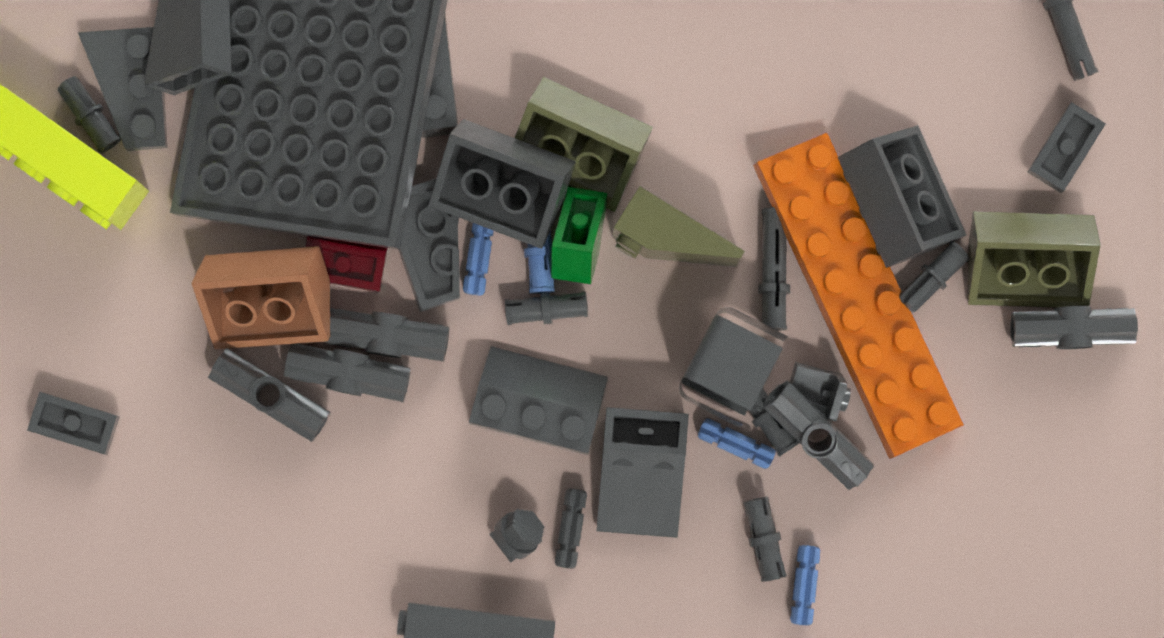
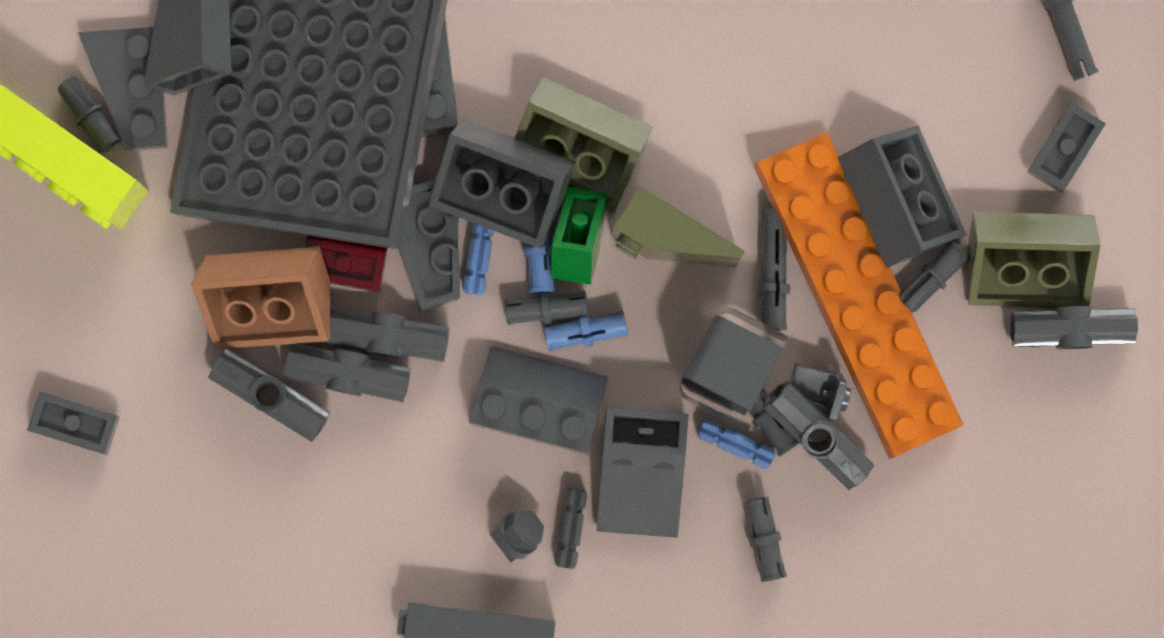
(586, 330): none -> medium blue pin
(805, 585): medium blue axle -> none

